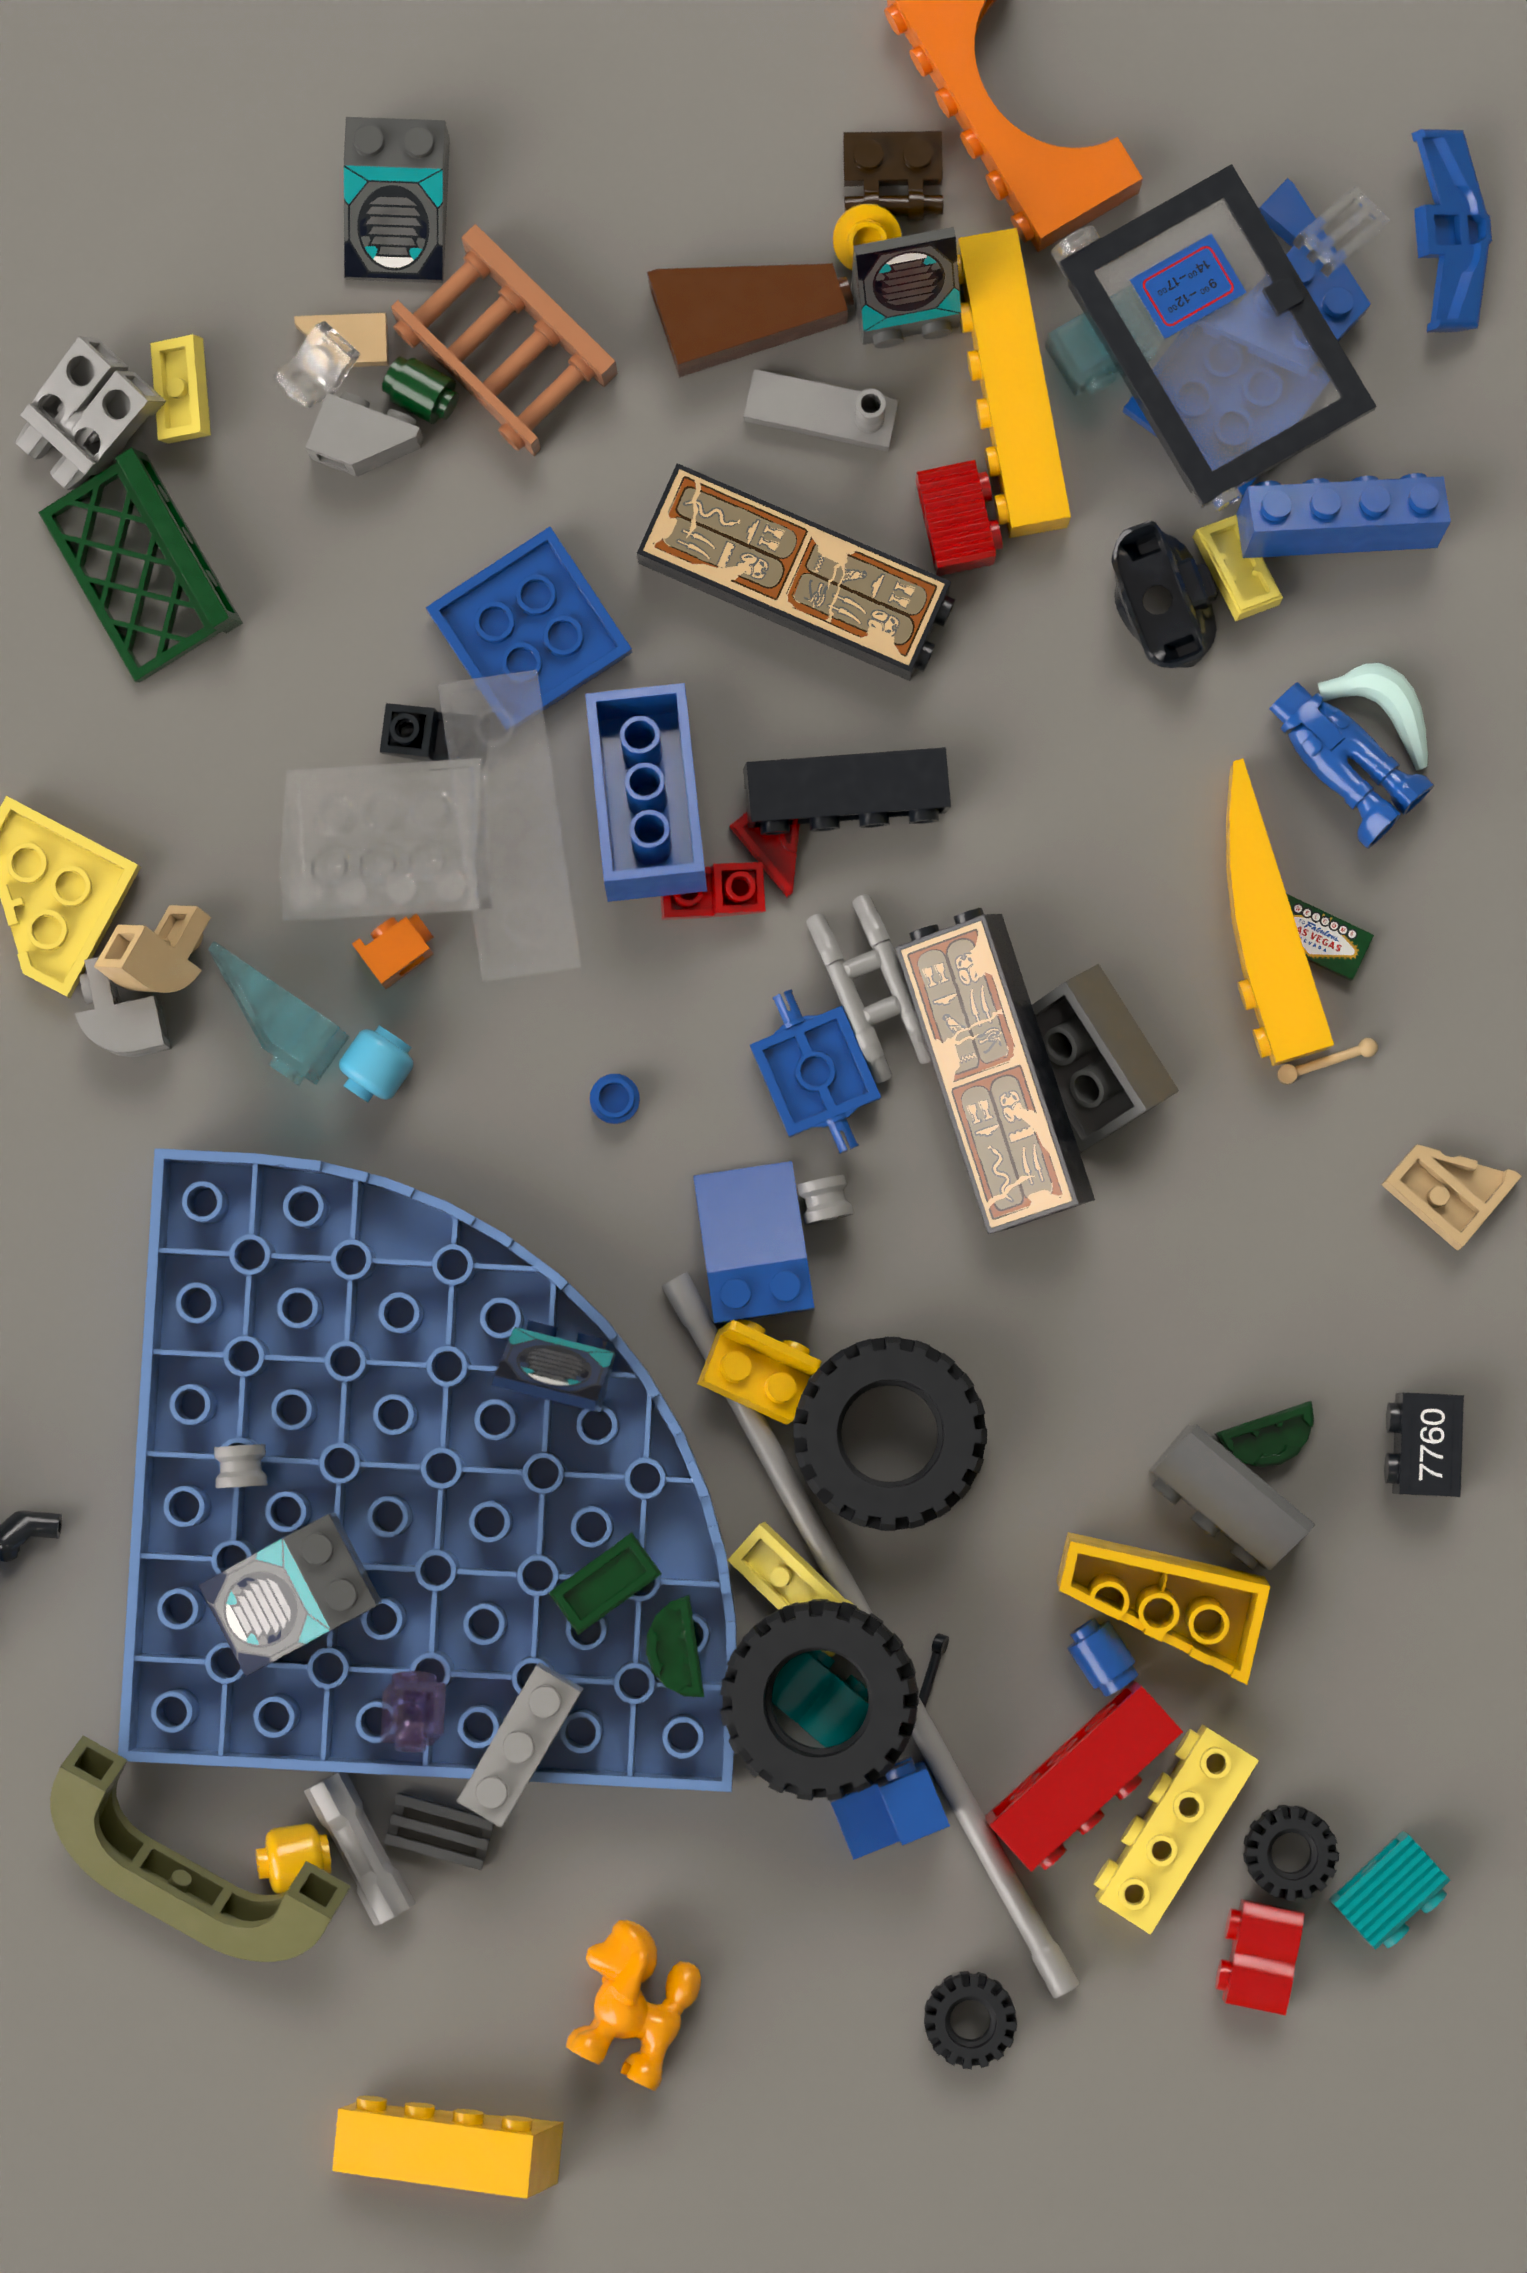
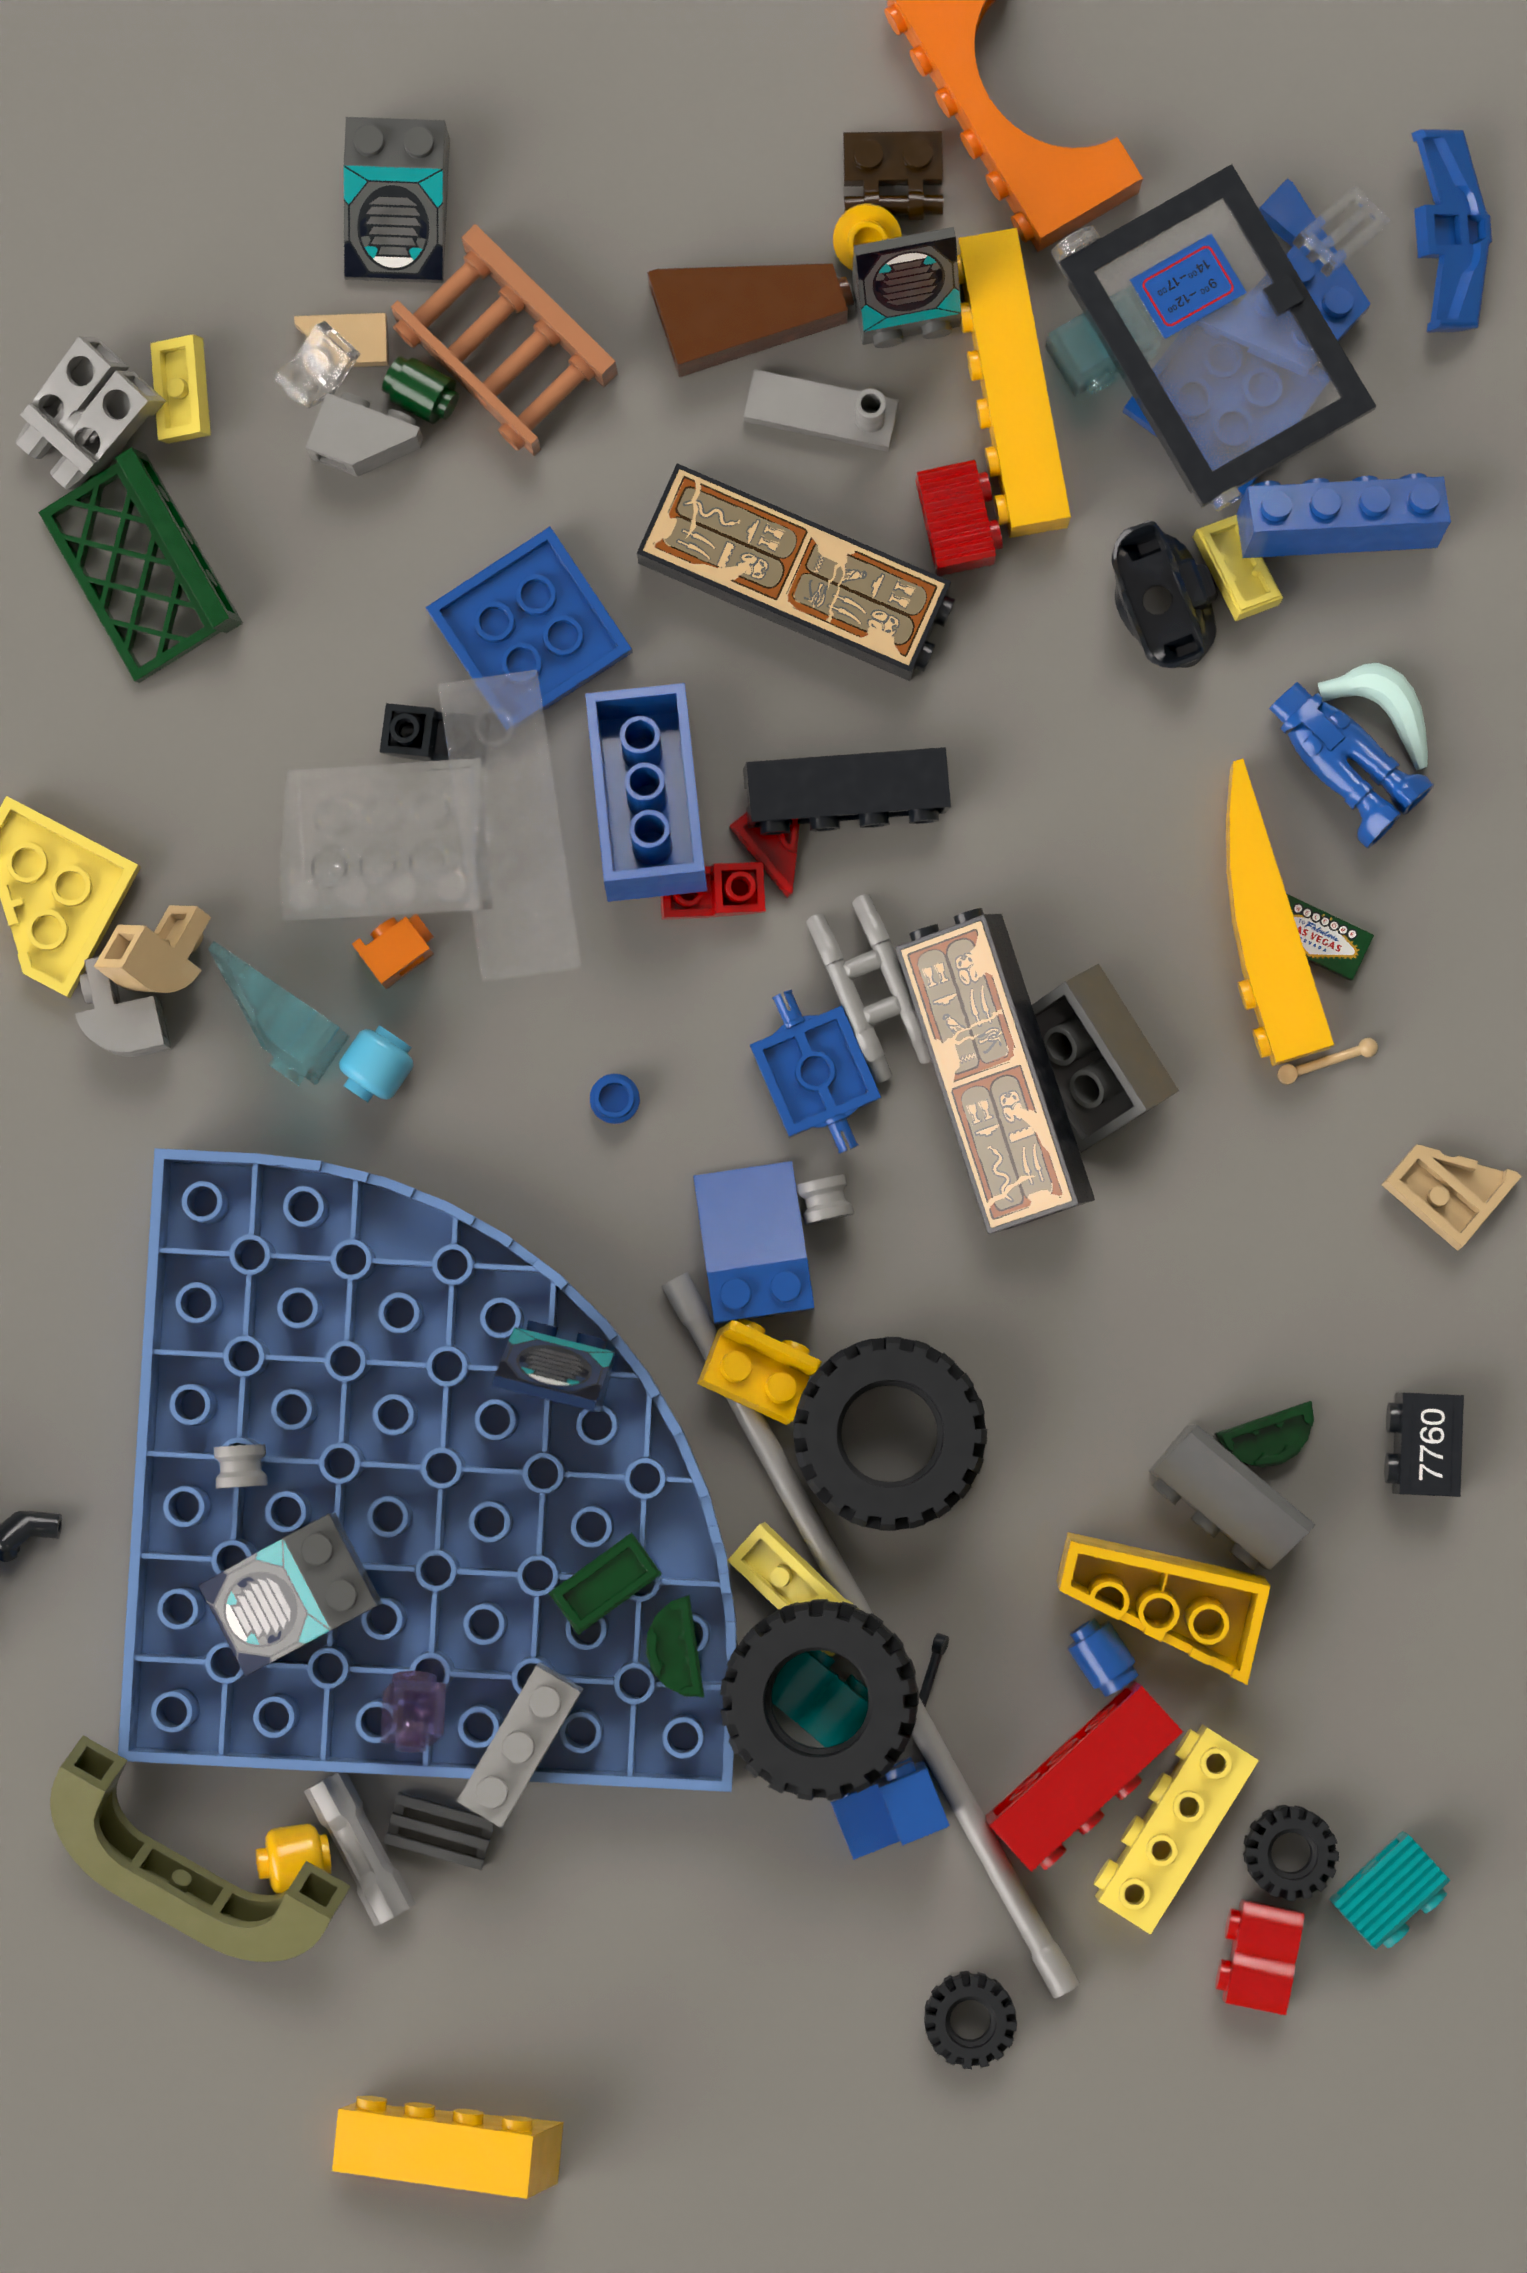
(621, 2009): light orange animal -> none

